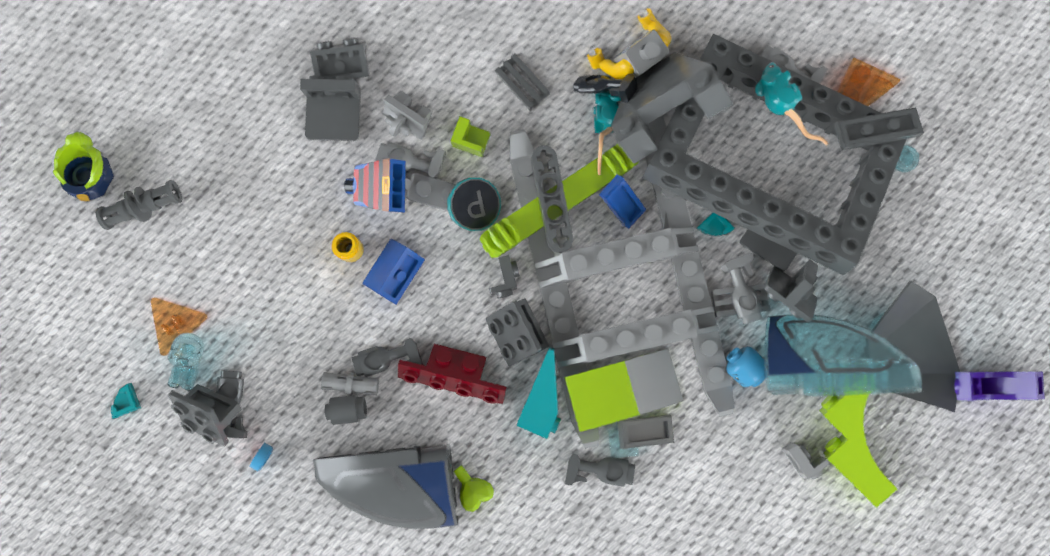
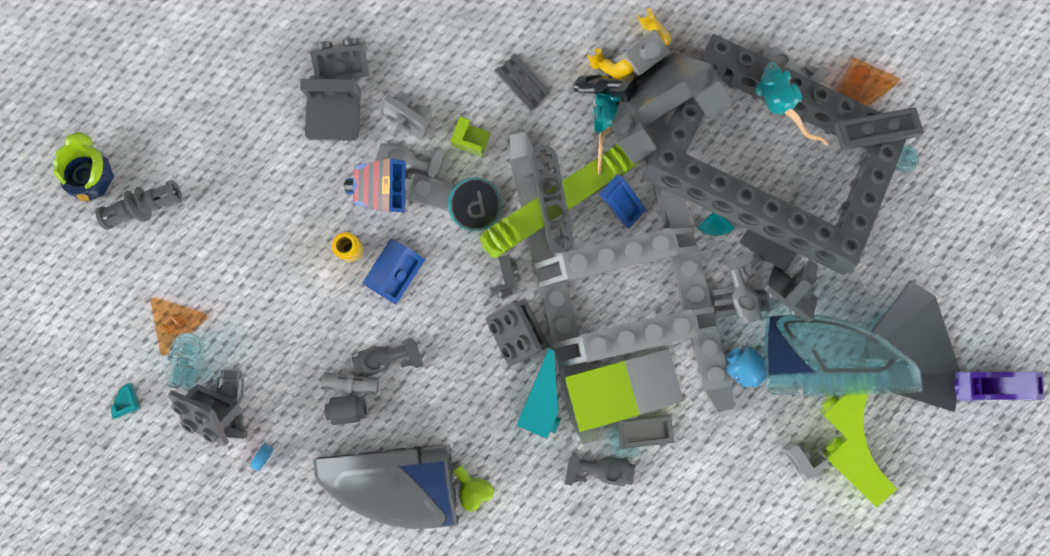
(454, 372): dark red bracket -> none

